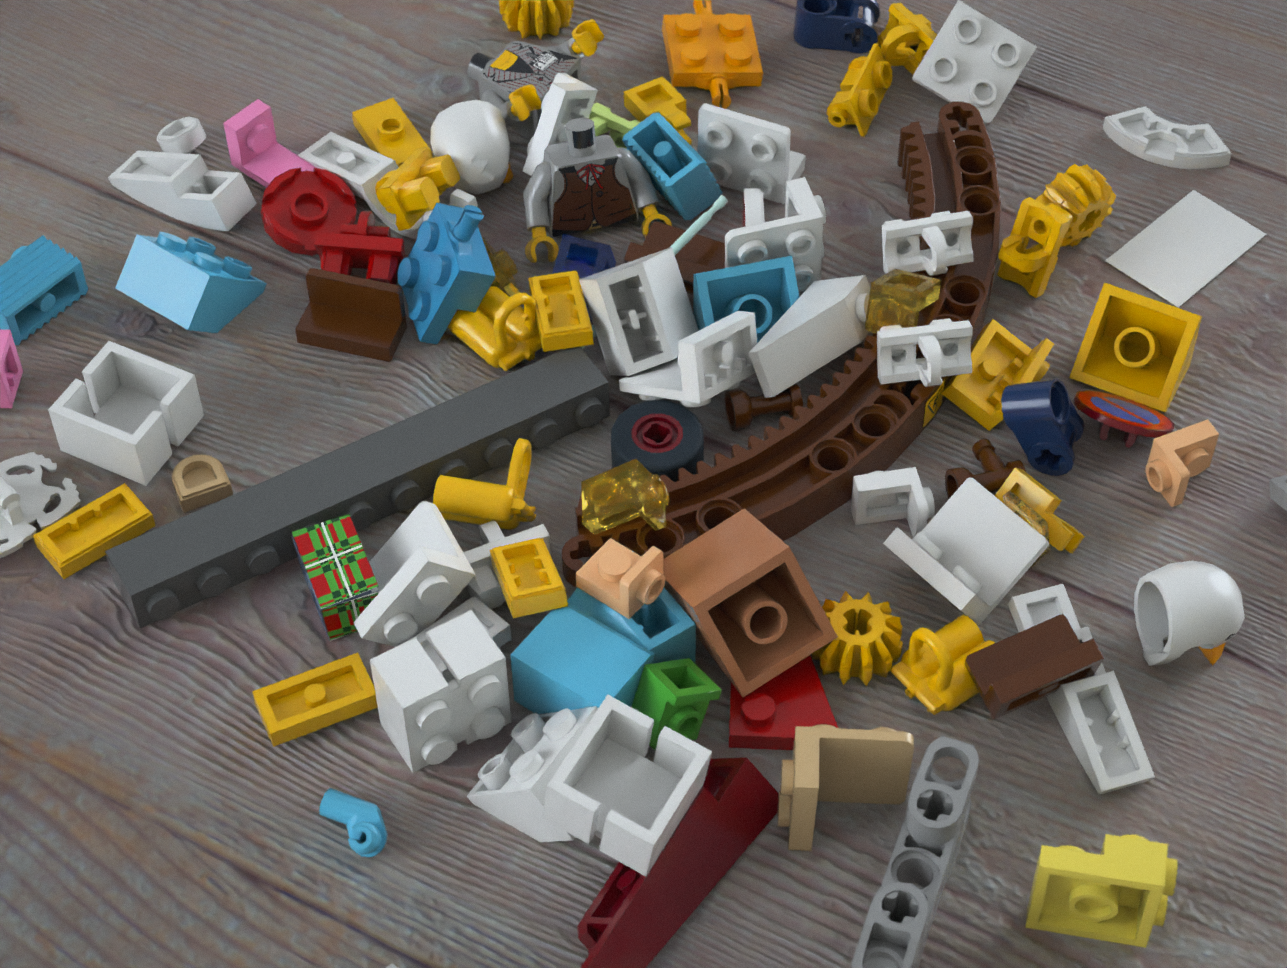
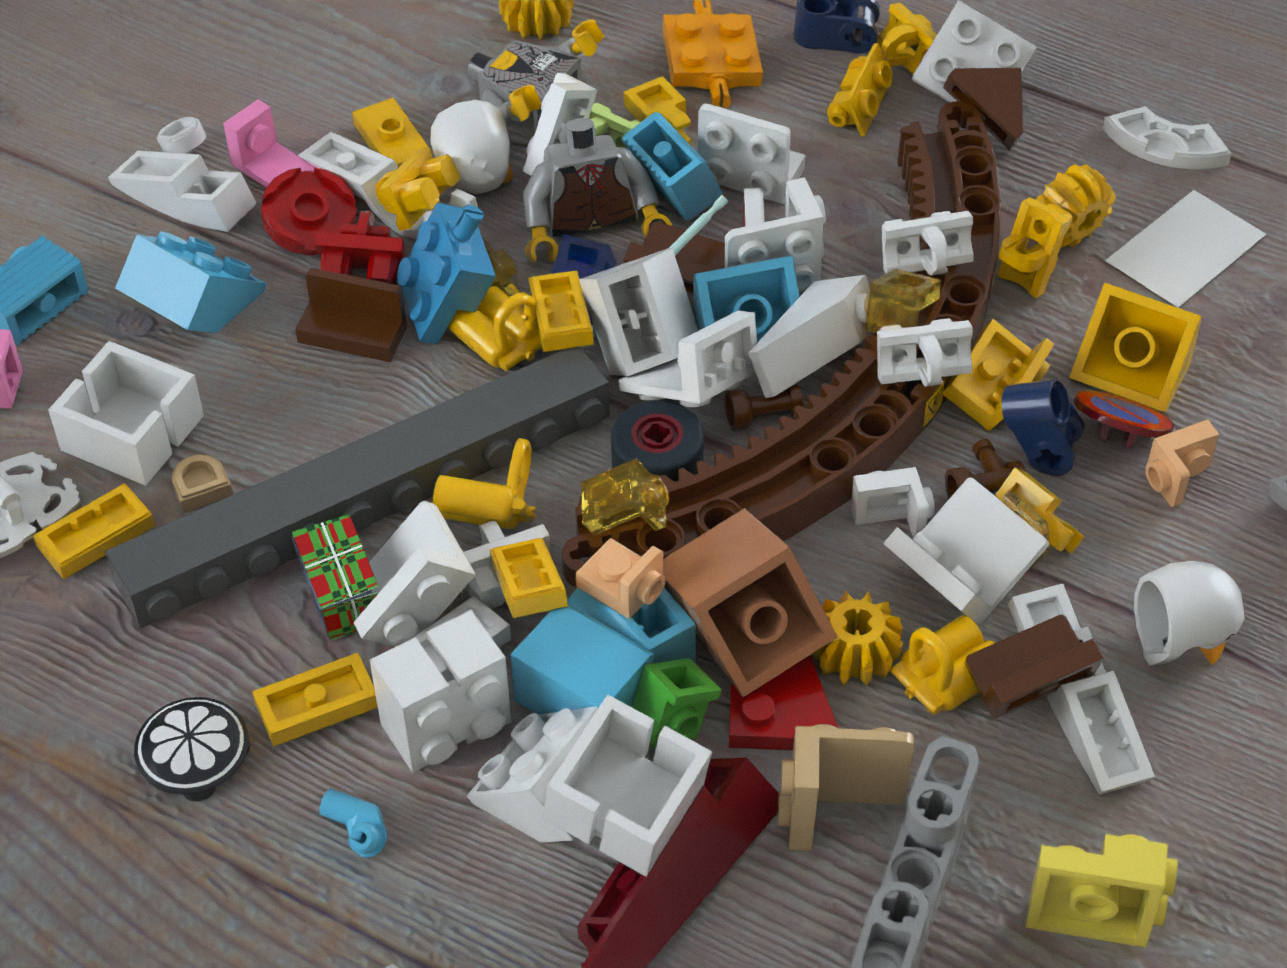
(191, 746): none -> dish
(995, 95): none -> reddish brown slope

